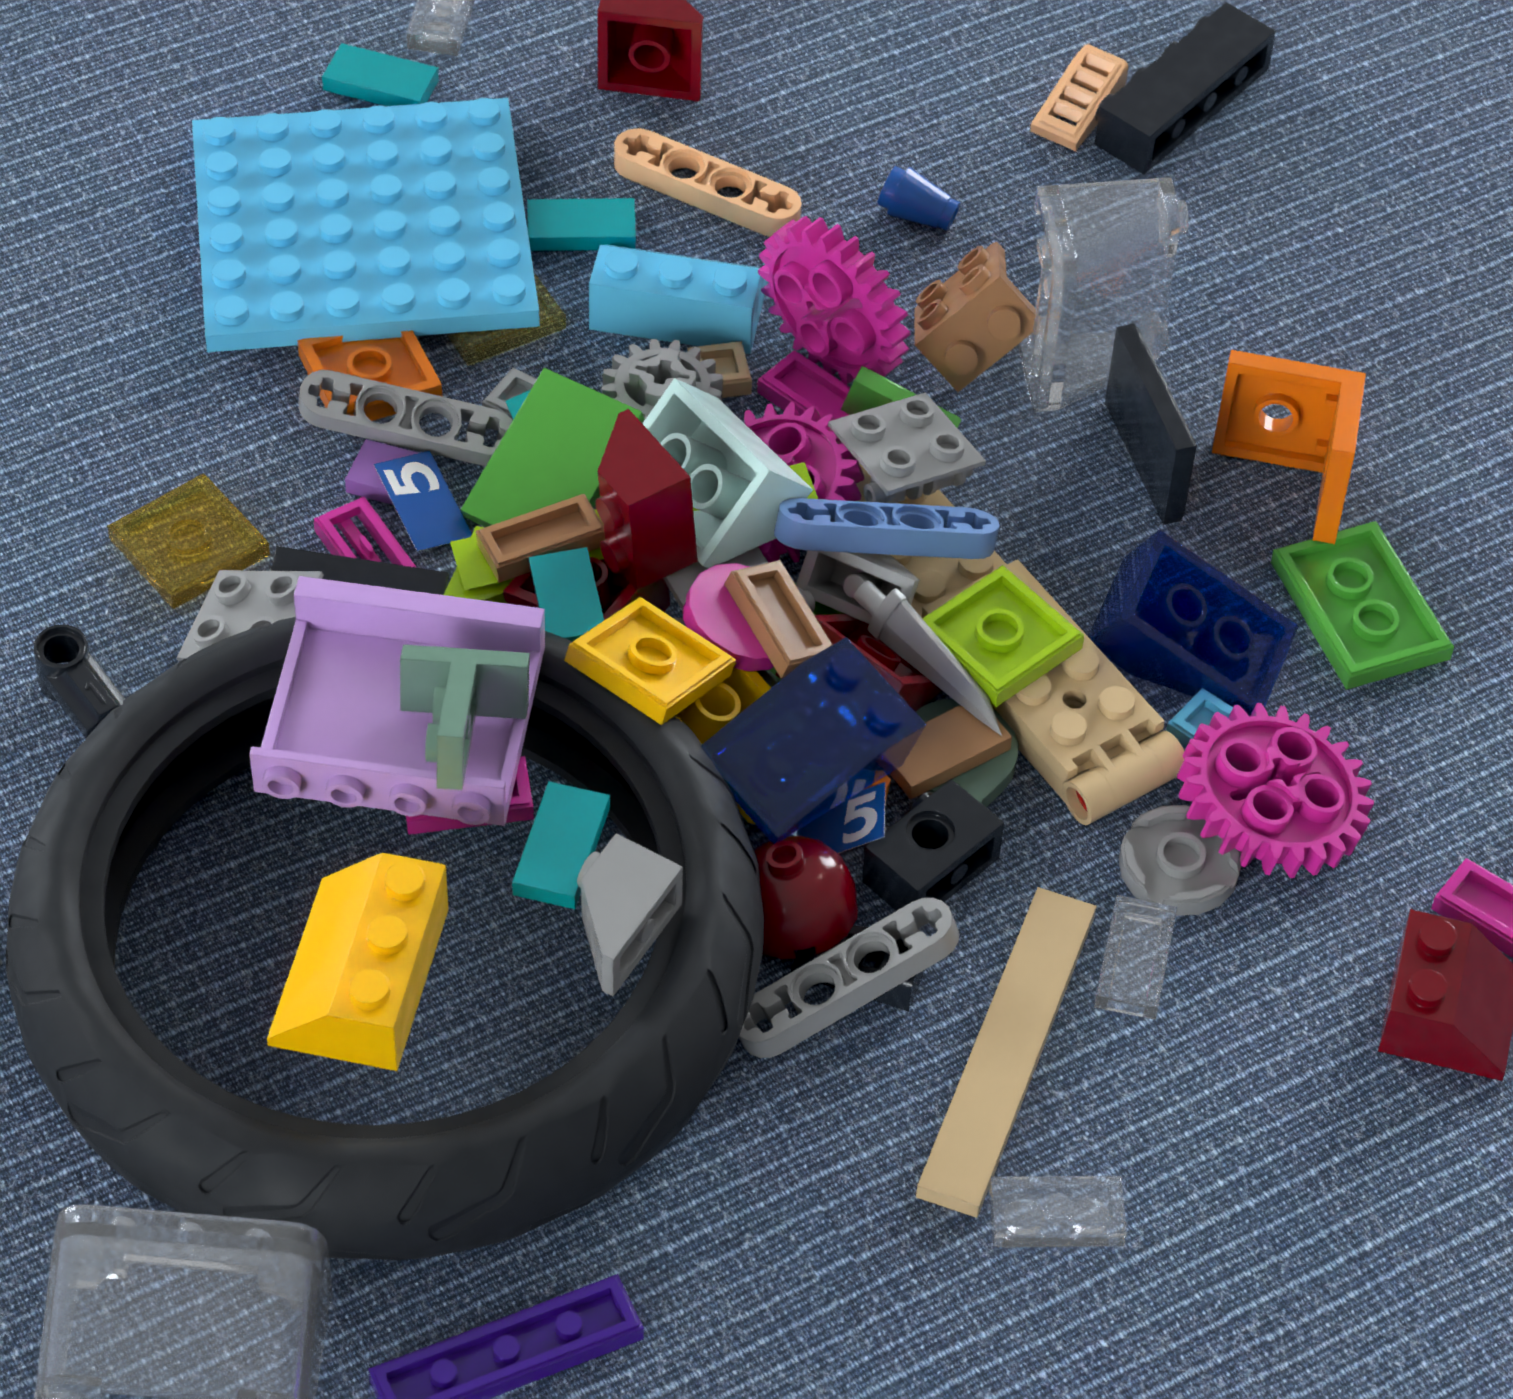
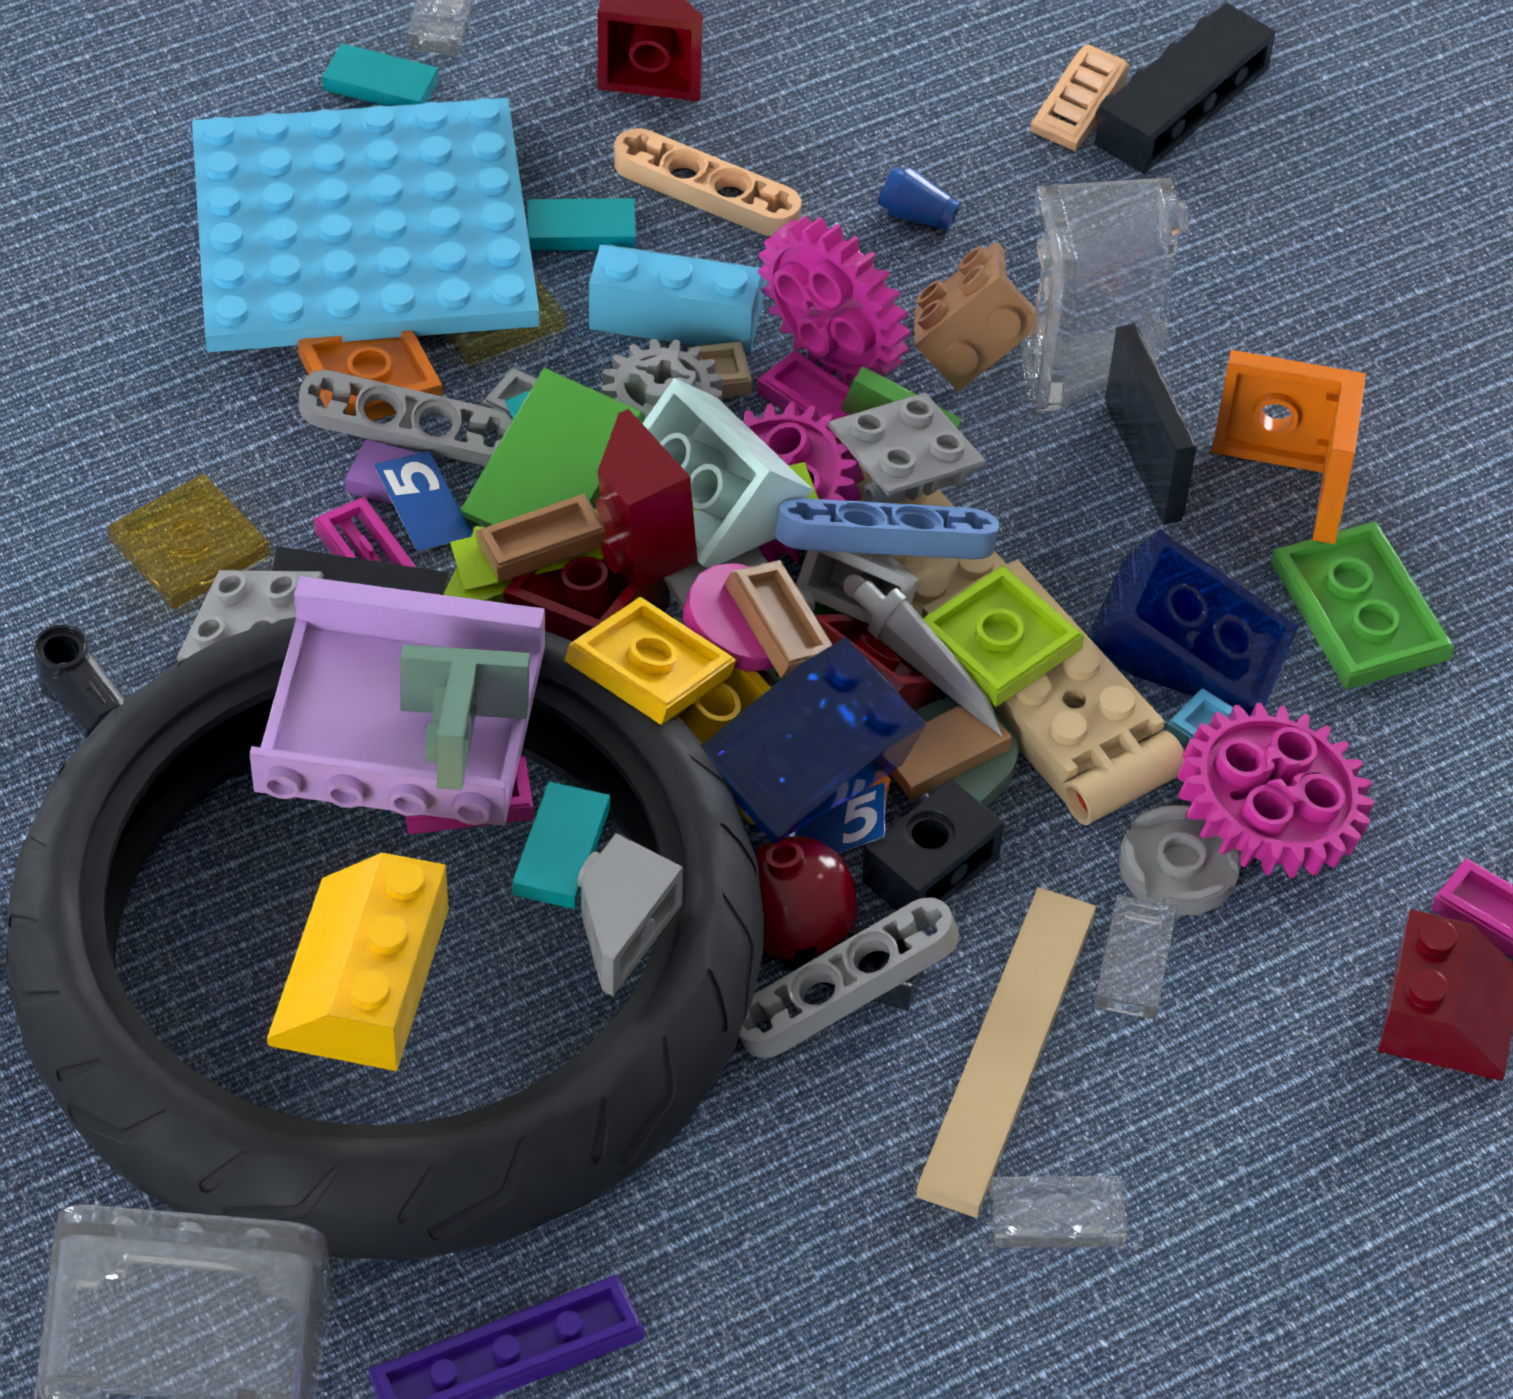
(566, 592): teal tile -> none

